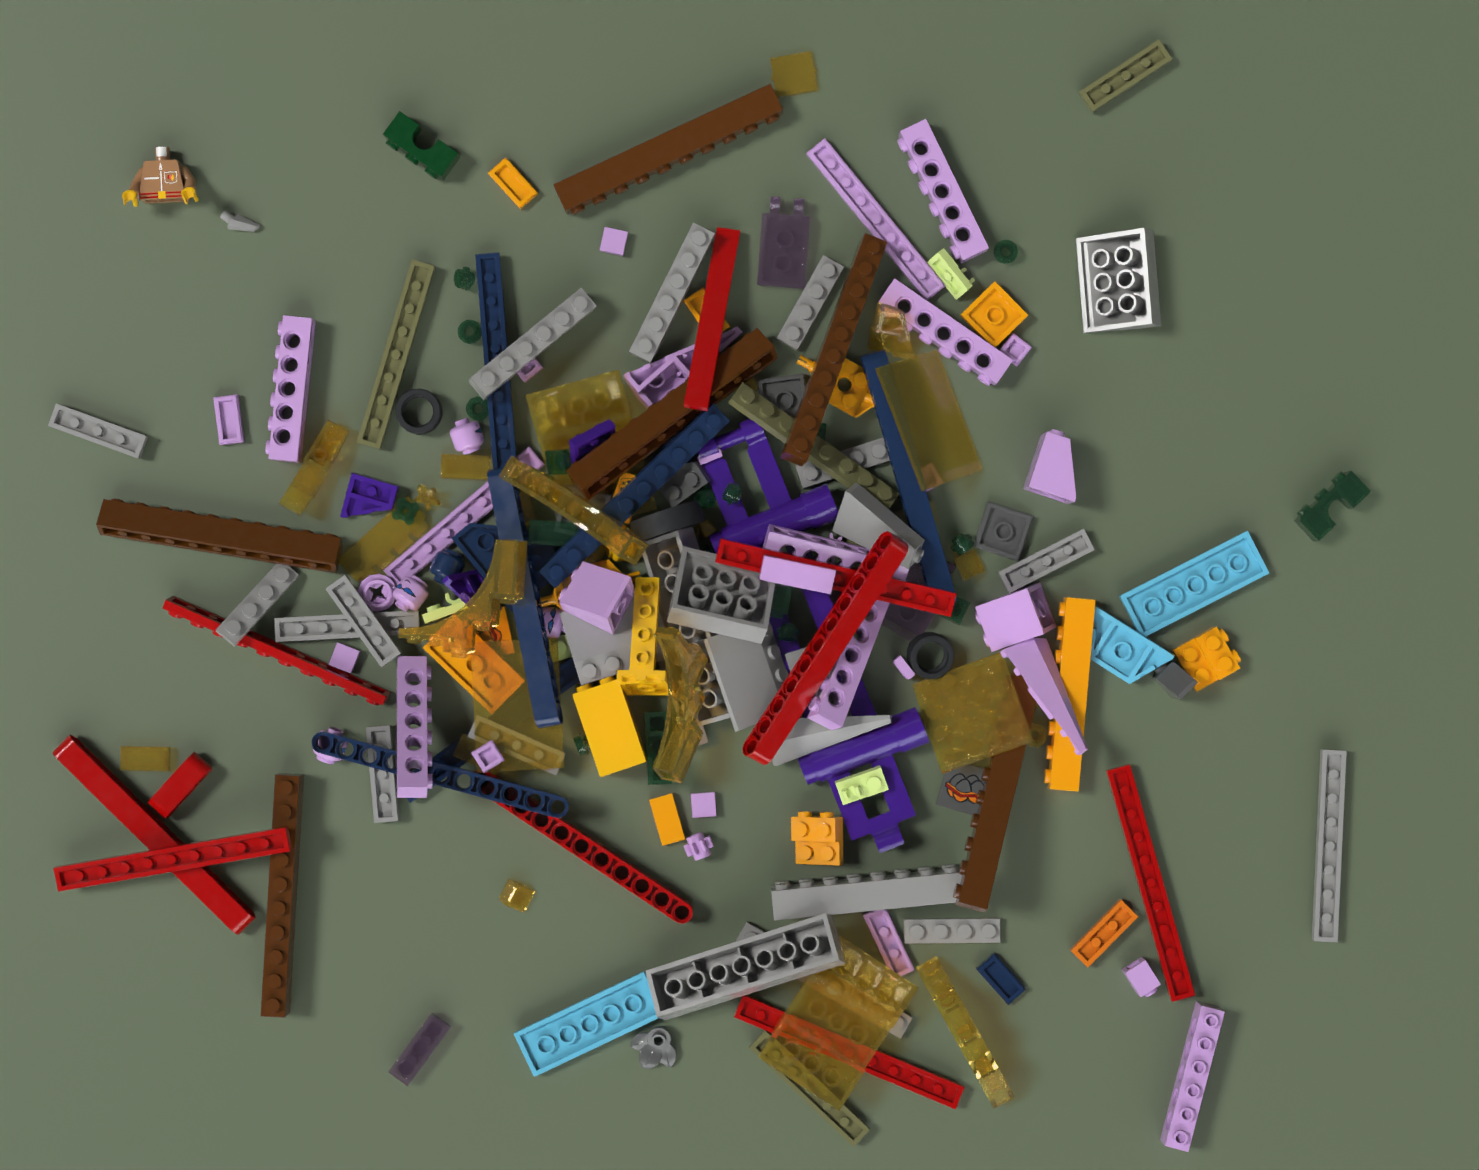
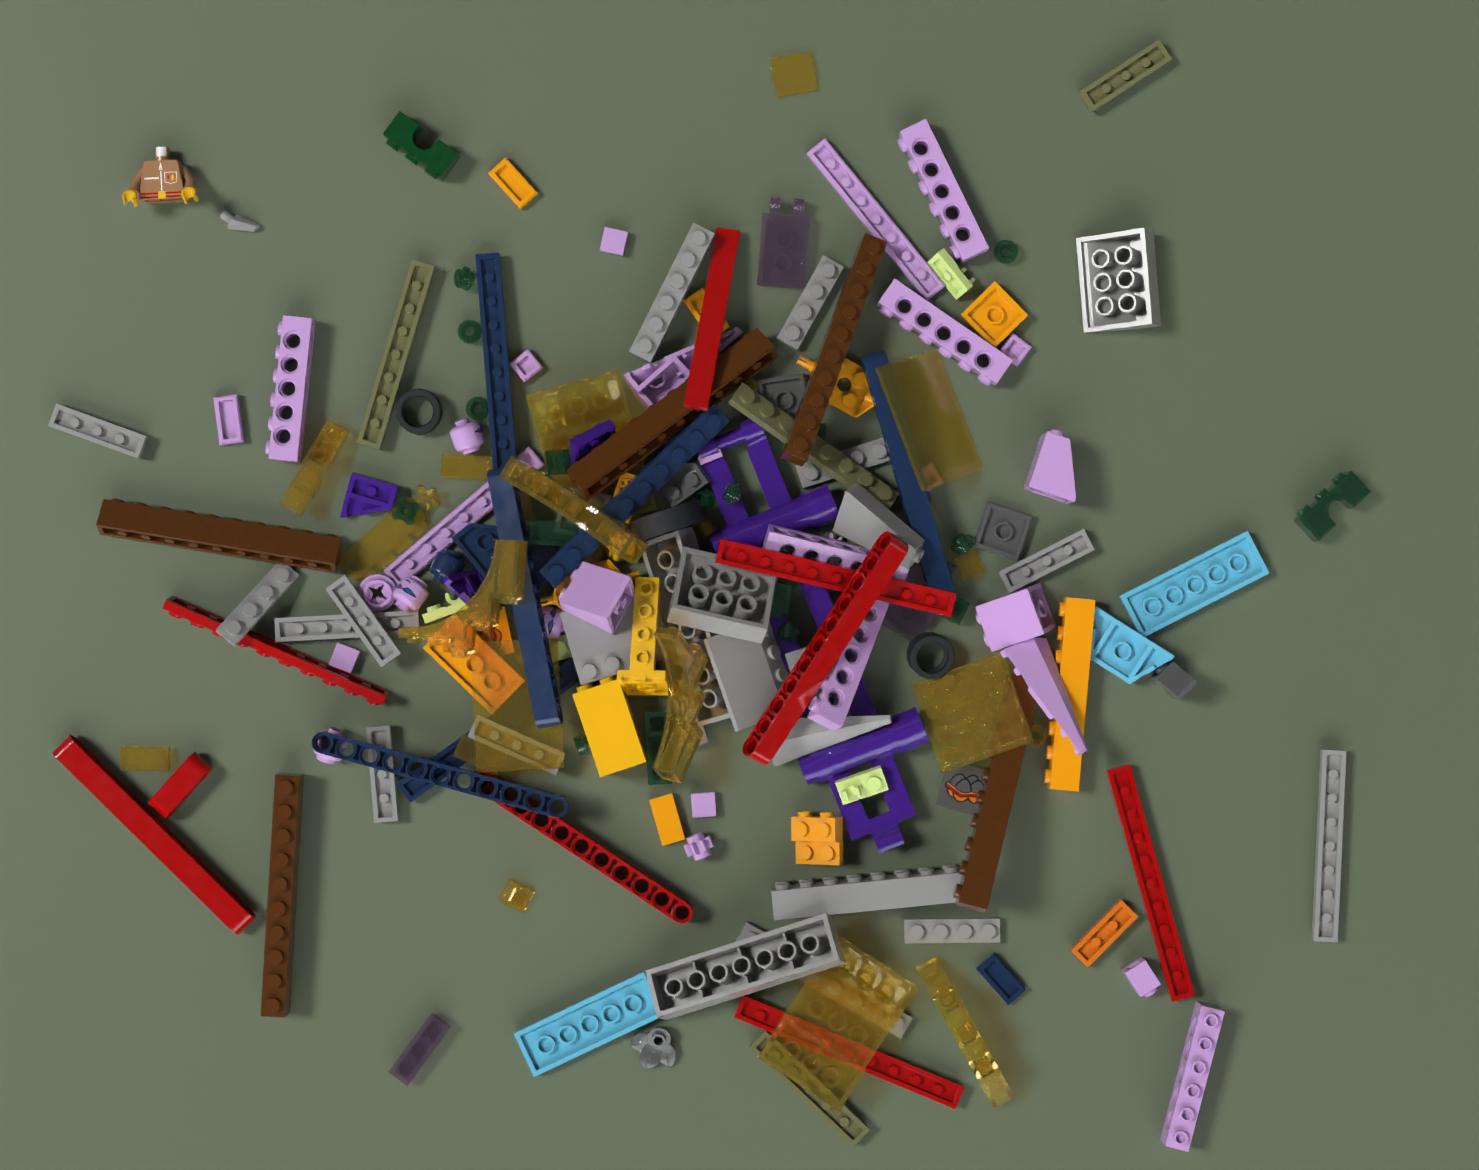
(173, 858): red plate -> none
(410, 783): lavender brick -> none
(487, 756): lavender tile -> none
(532, 343): light grey brick -> none
(669, 149): reddish brown brick -> none
(797, 574): lavender tile -> none
(888, 941): lavender tile -> none
(890, 332): clear yellow slope -> none
(903, 667): lavender tile -> none
(1207, 657): light orange plate -> none

